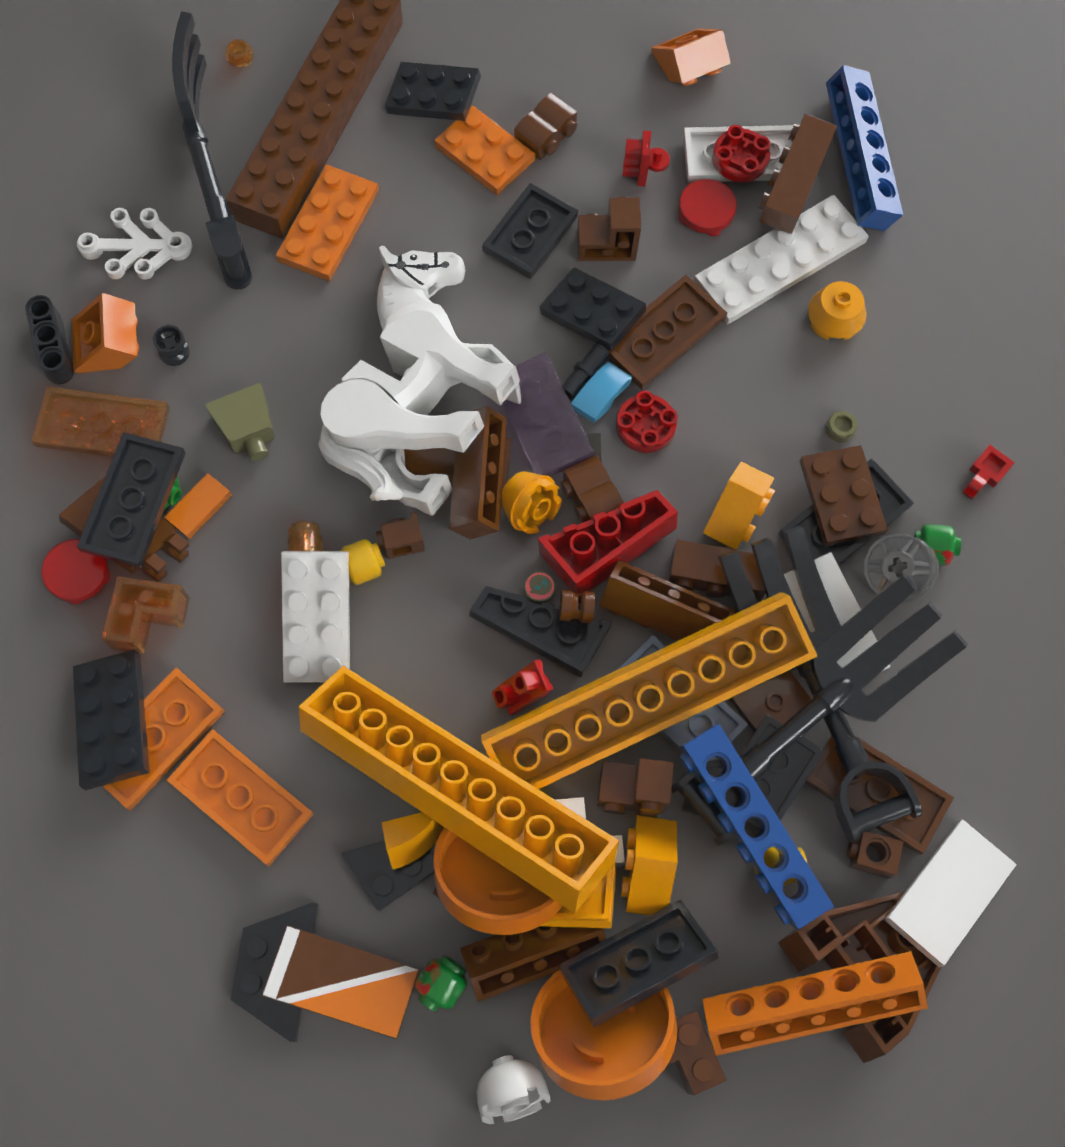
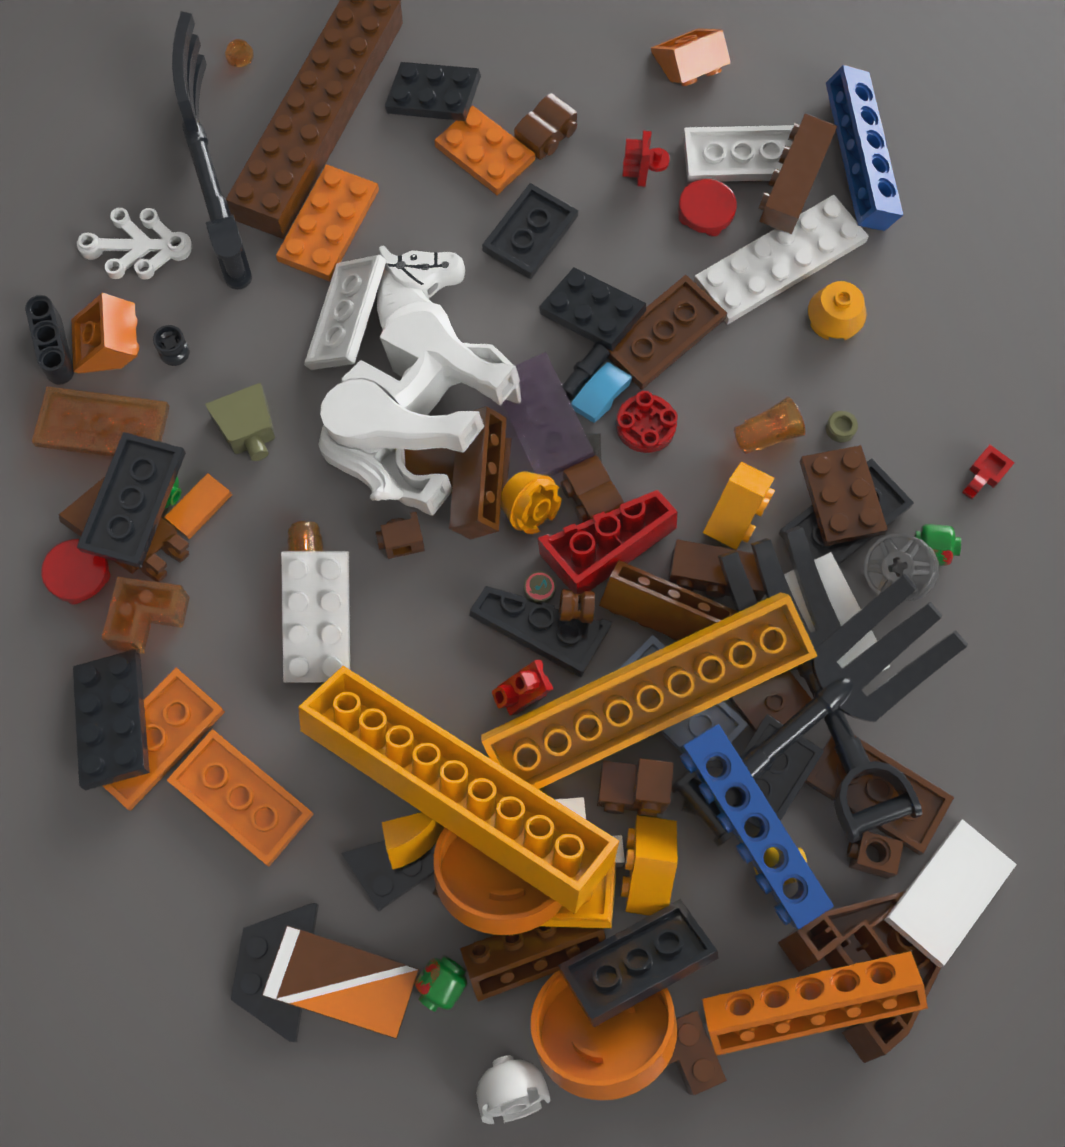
(345, 313): none -> white tile
(364, 561): yellow head -> none
(611, 235): reddish brown brick -> none
(741, 154): red tile -> none
(770, 427): none -> clear orange plant

